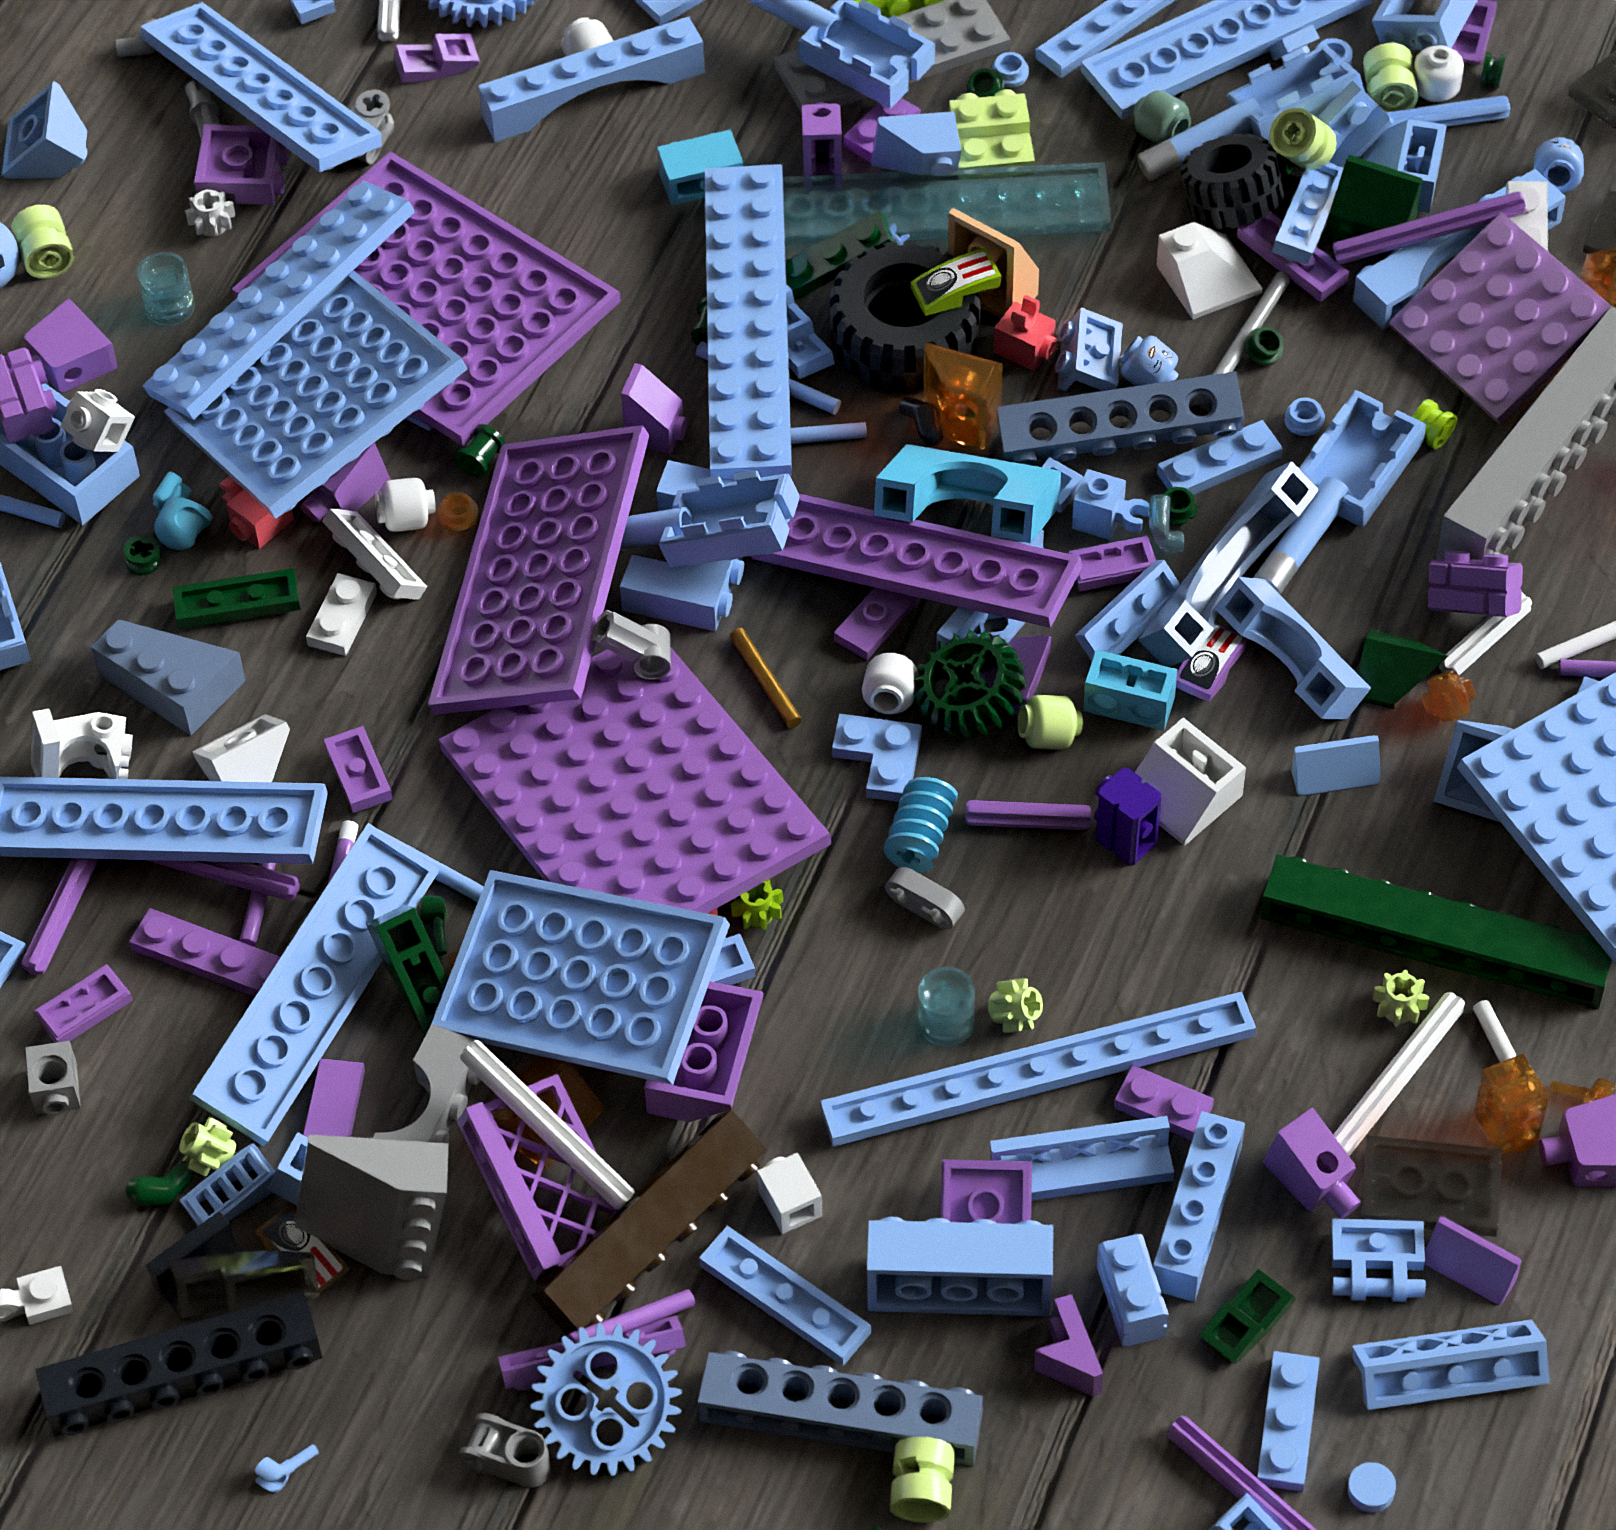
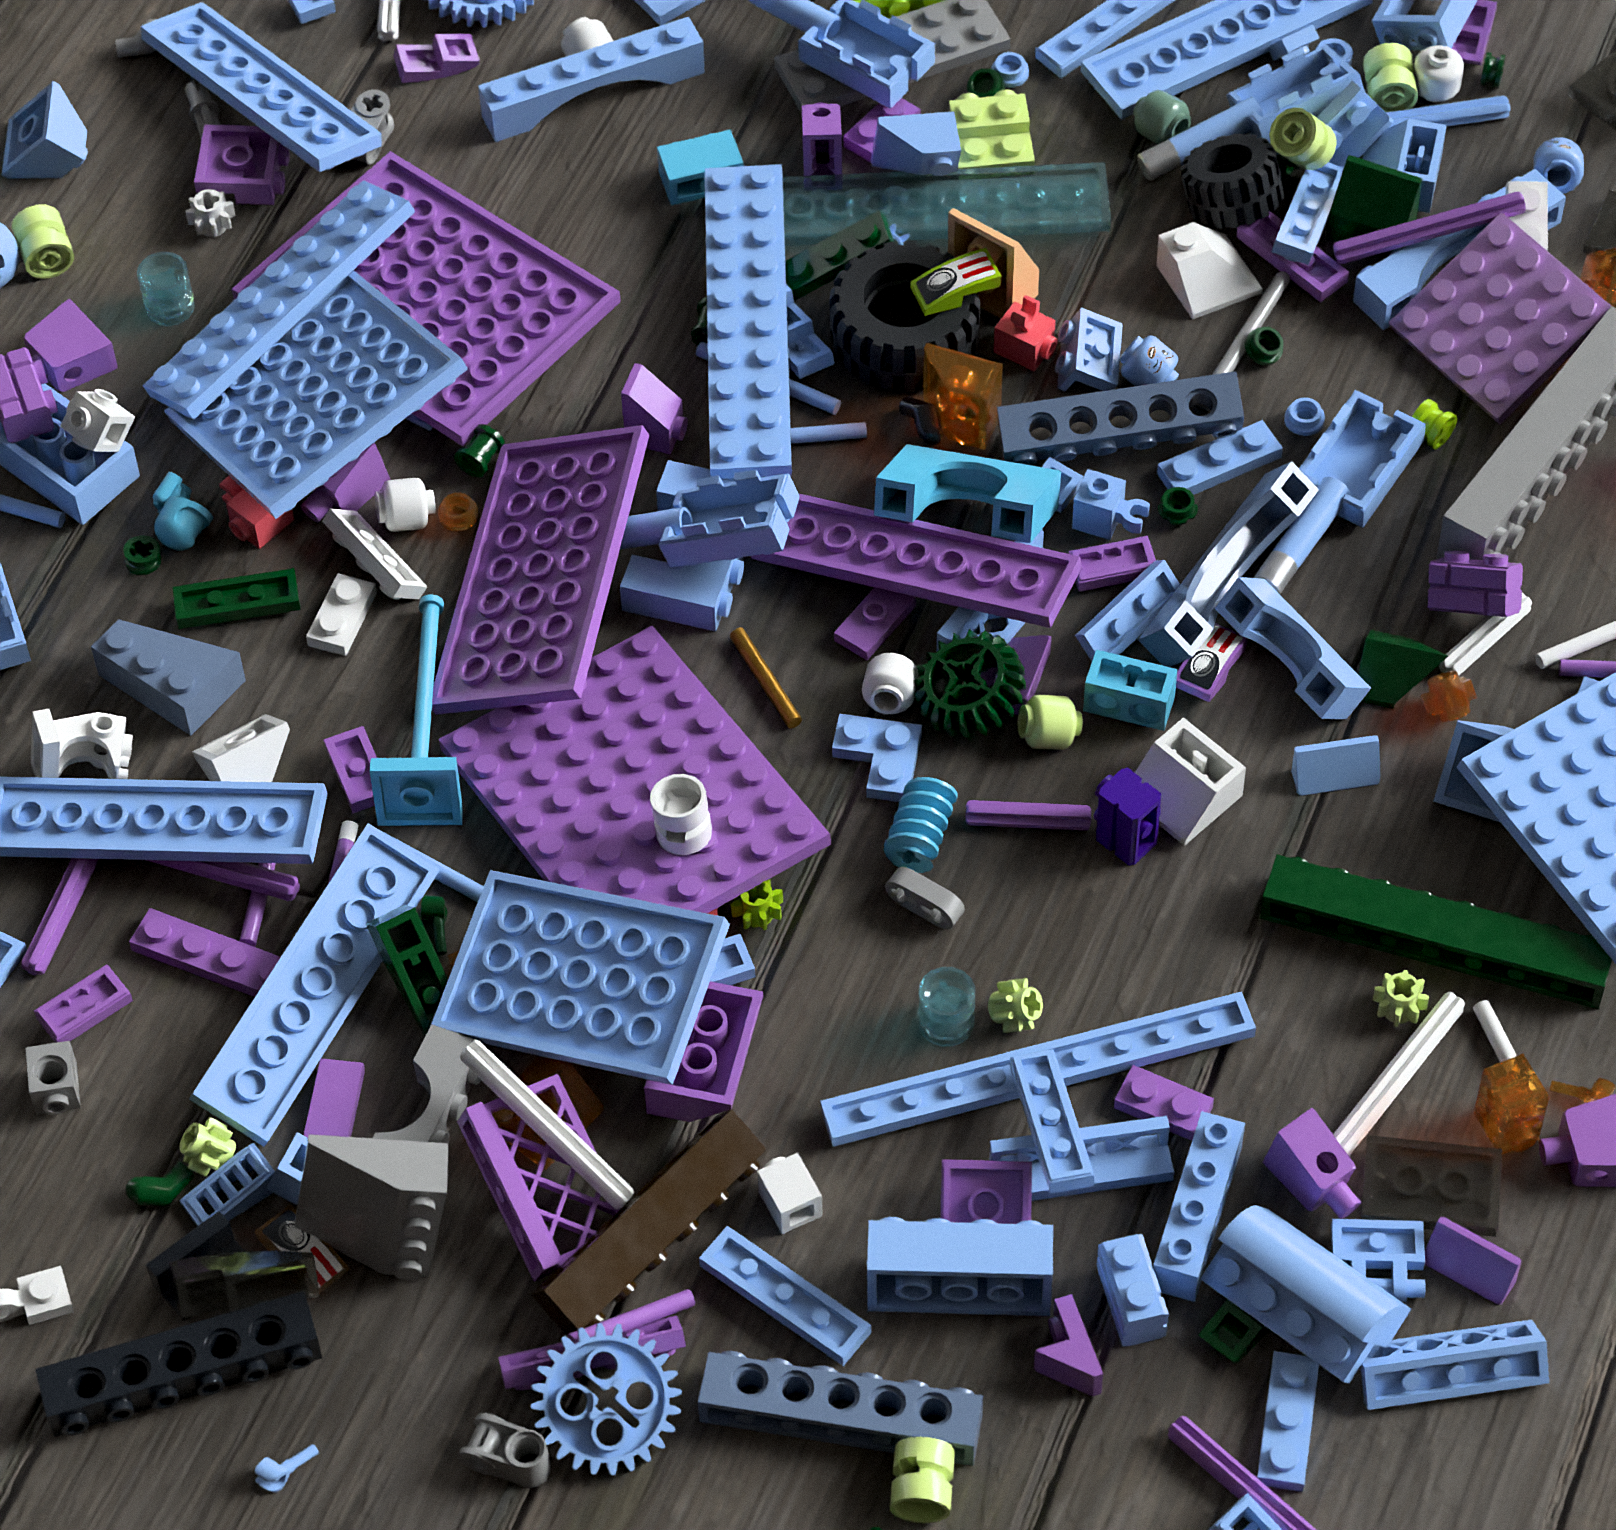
(419, 787): none -> medium azure tile
(643, 645): light grey piece -> none
(681, 814): none -> white wheel
(1052, 1121): none -> light blue tile
(1159, 526): clear light blue arm -> none
(1303, 1292): none -> light blue brick
(1371, 1487): light blue tile -> none

